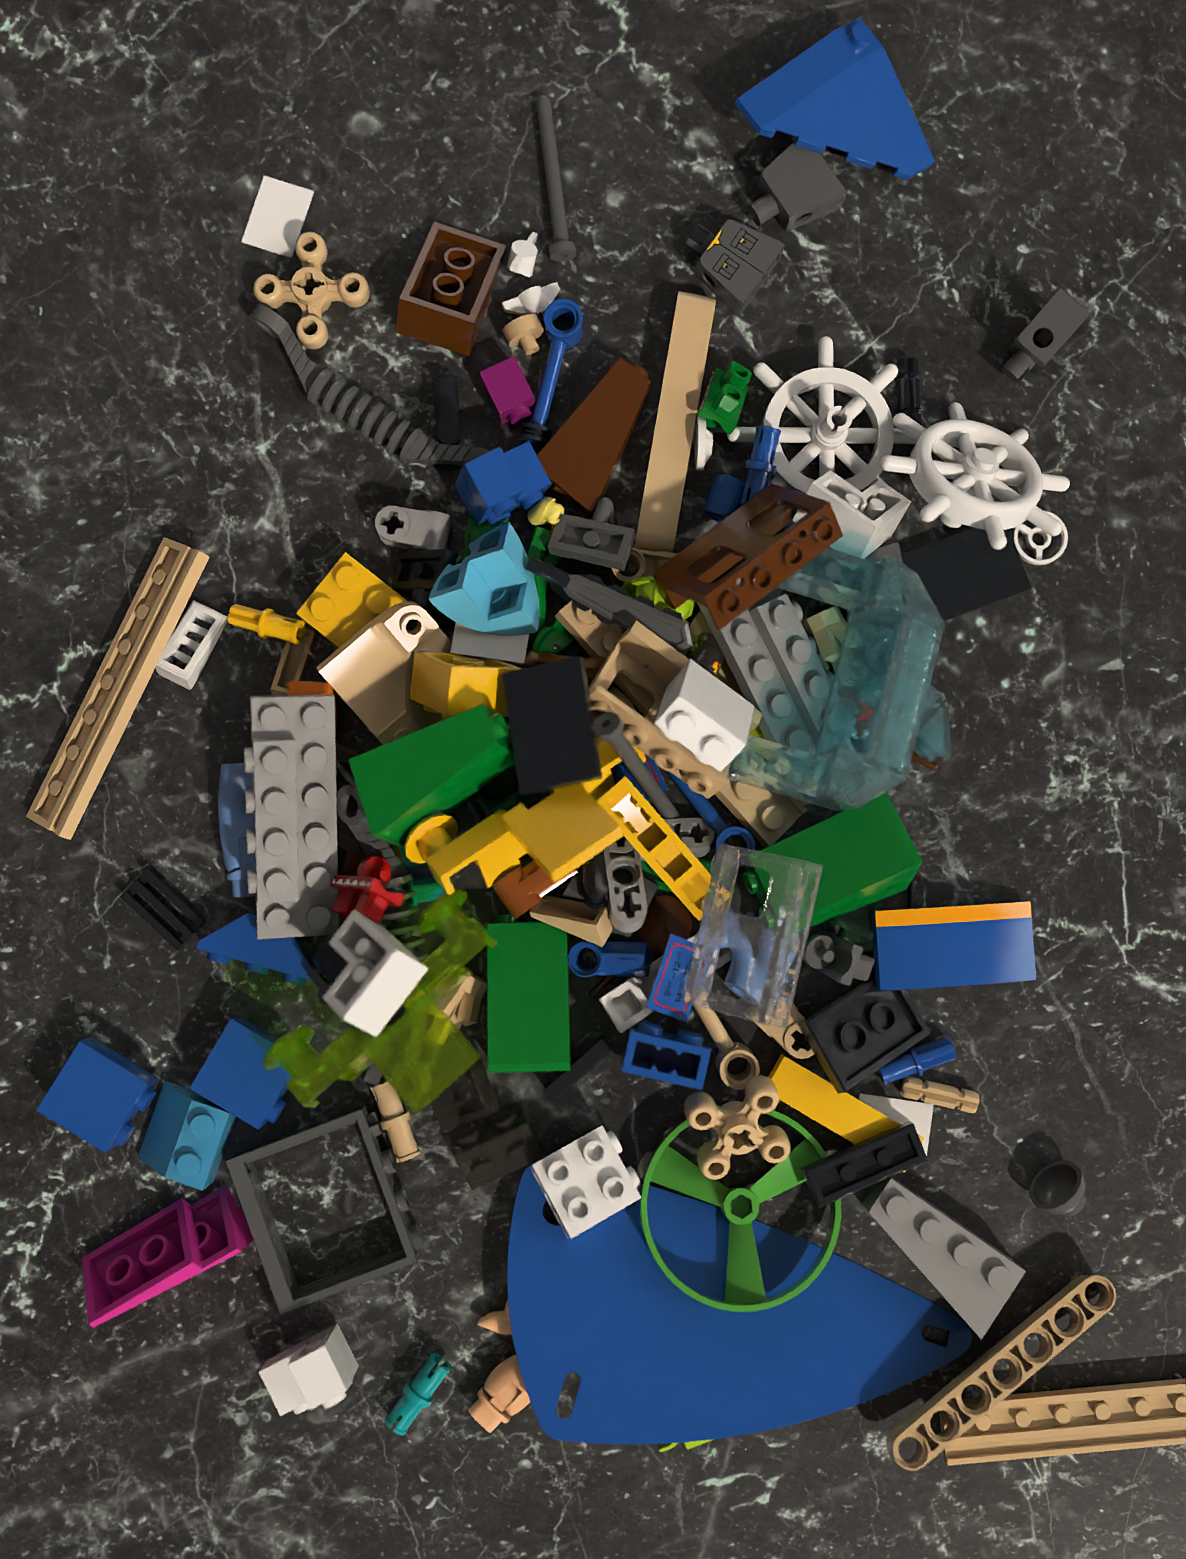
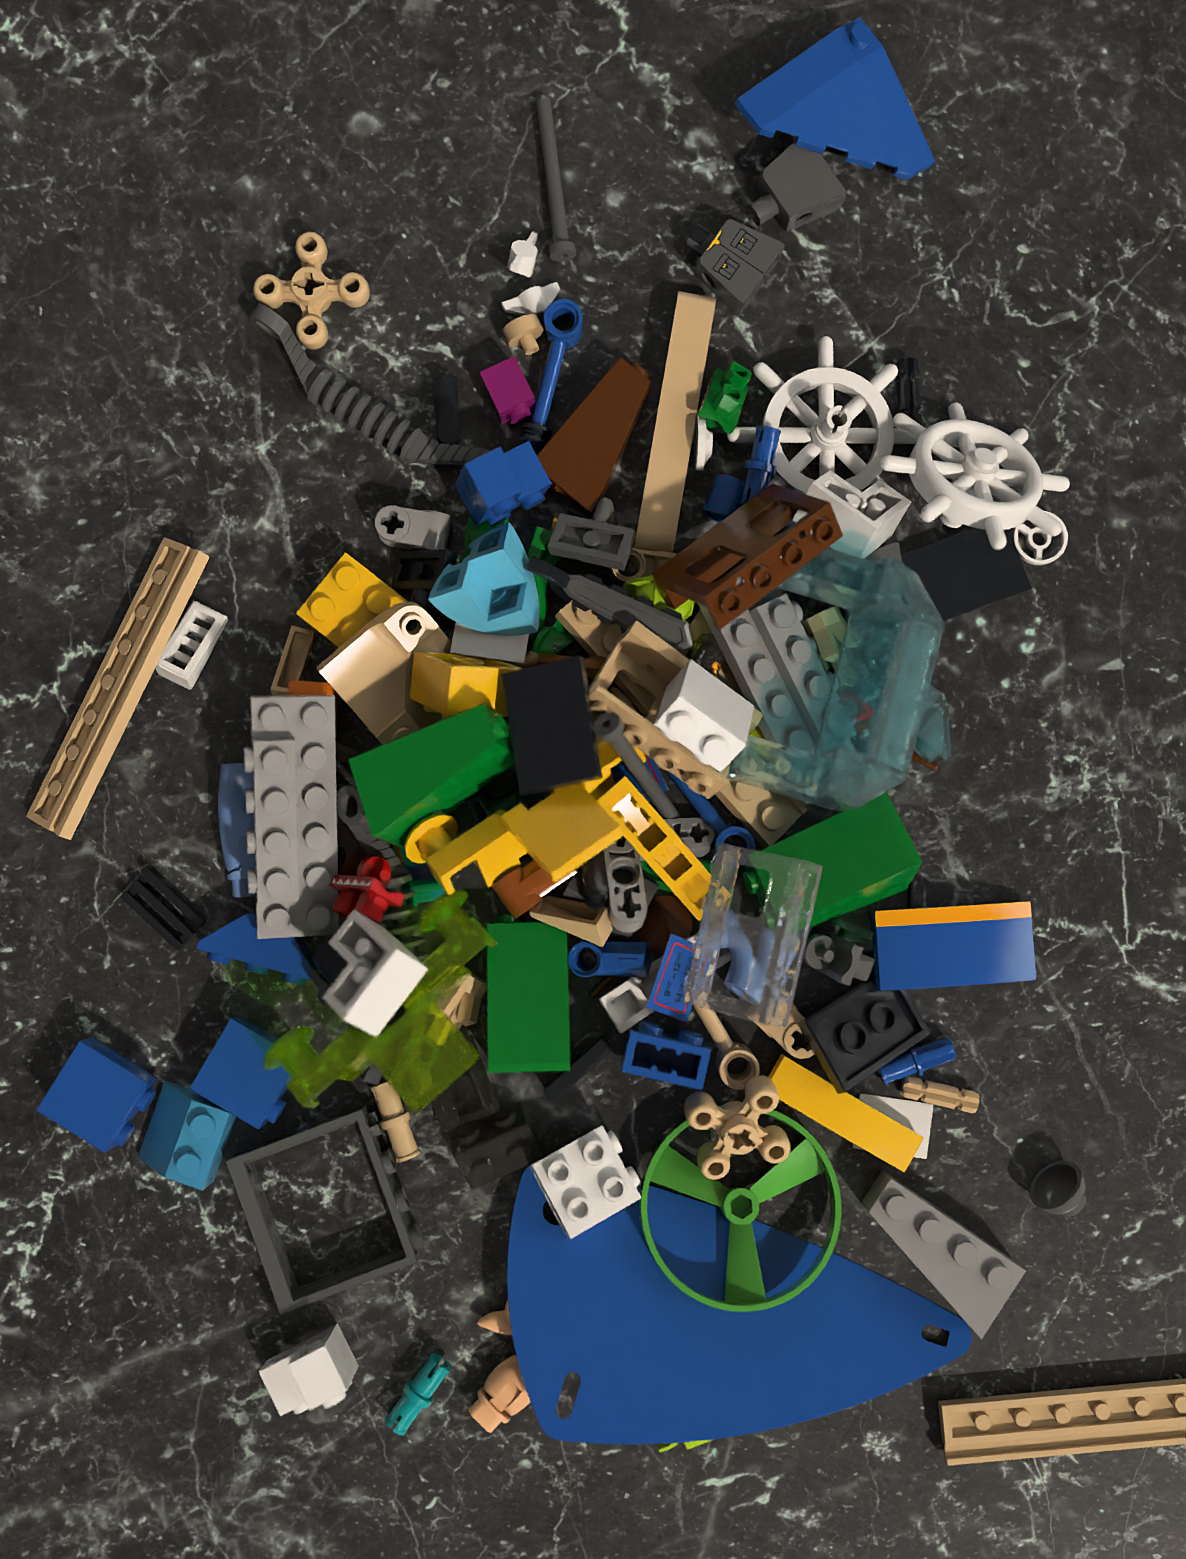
(162, 1253): dark pink slope -> none
(267, 623): yellow axle -> none
(277, 216): white sticker -> none
(449, 288): reddish brown slope -> none
(545, 512): light yellow arm -> none
(864, 1164): black tile -> none
(1020, 1364): tan beam -> none
(1050, 329): dark grey torso -> none

